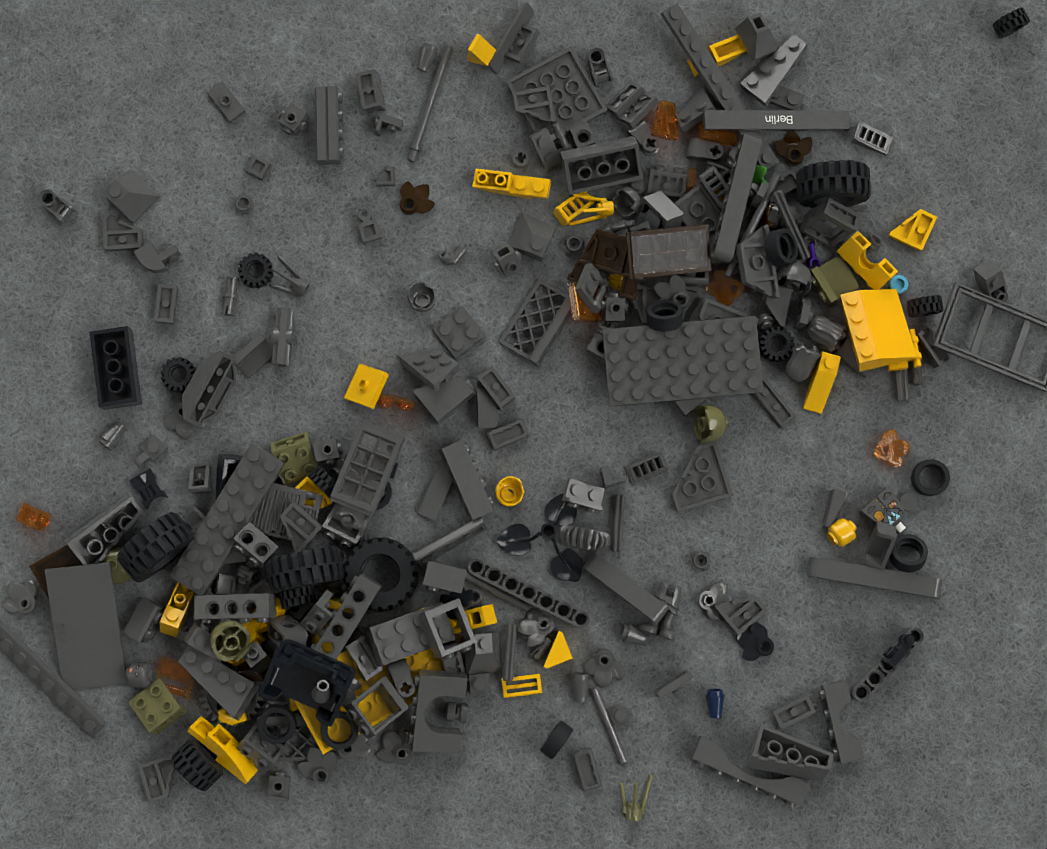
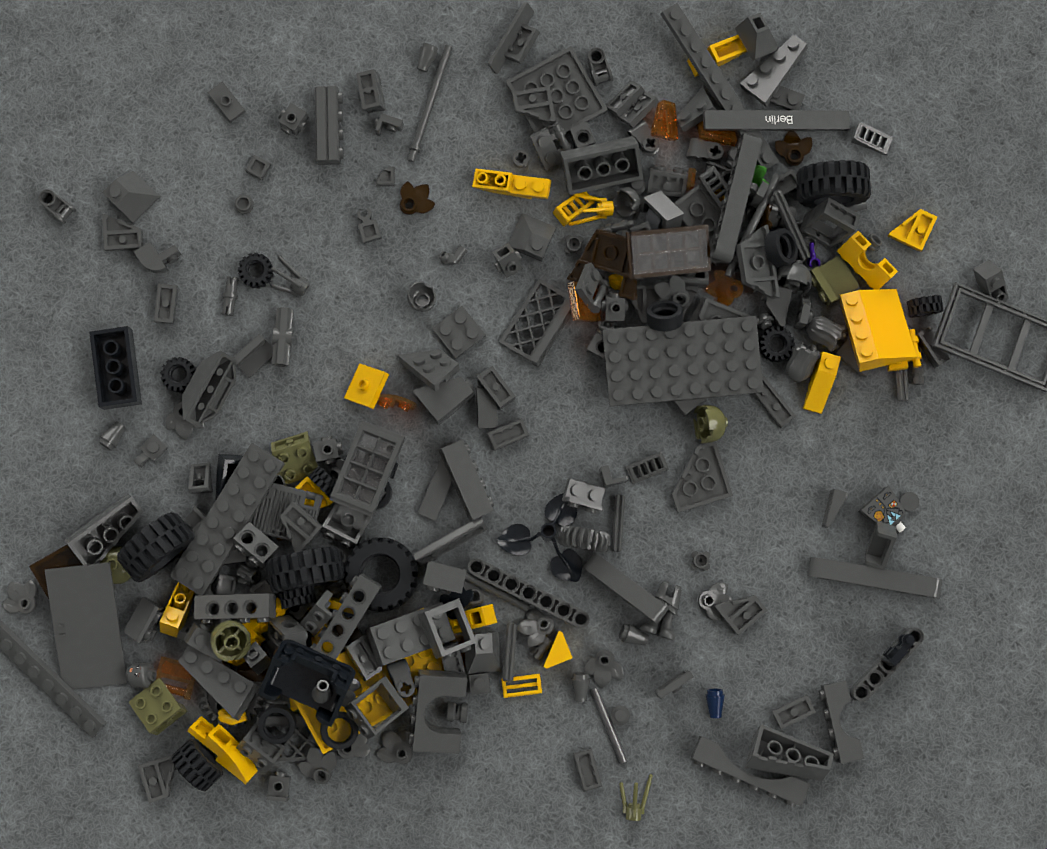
(33, 517): clear orange bracket -> none
(146, 480): black piece -> none
(480, 51): yellow slope -> none
(506, 497): yellow hair -> none
(556, 739): black tyre -> none
(752, 642): black plate -> none
(841, 532): yellow head -> none
(894, 447): clear orange plate -> none
(898, 282): medium azure tile -> none
(912, 541): black tyre -> none
(944, 474): black tyre -> none
(1011, 22): black tyre -> none

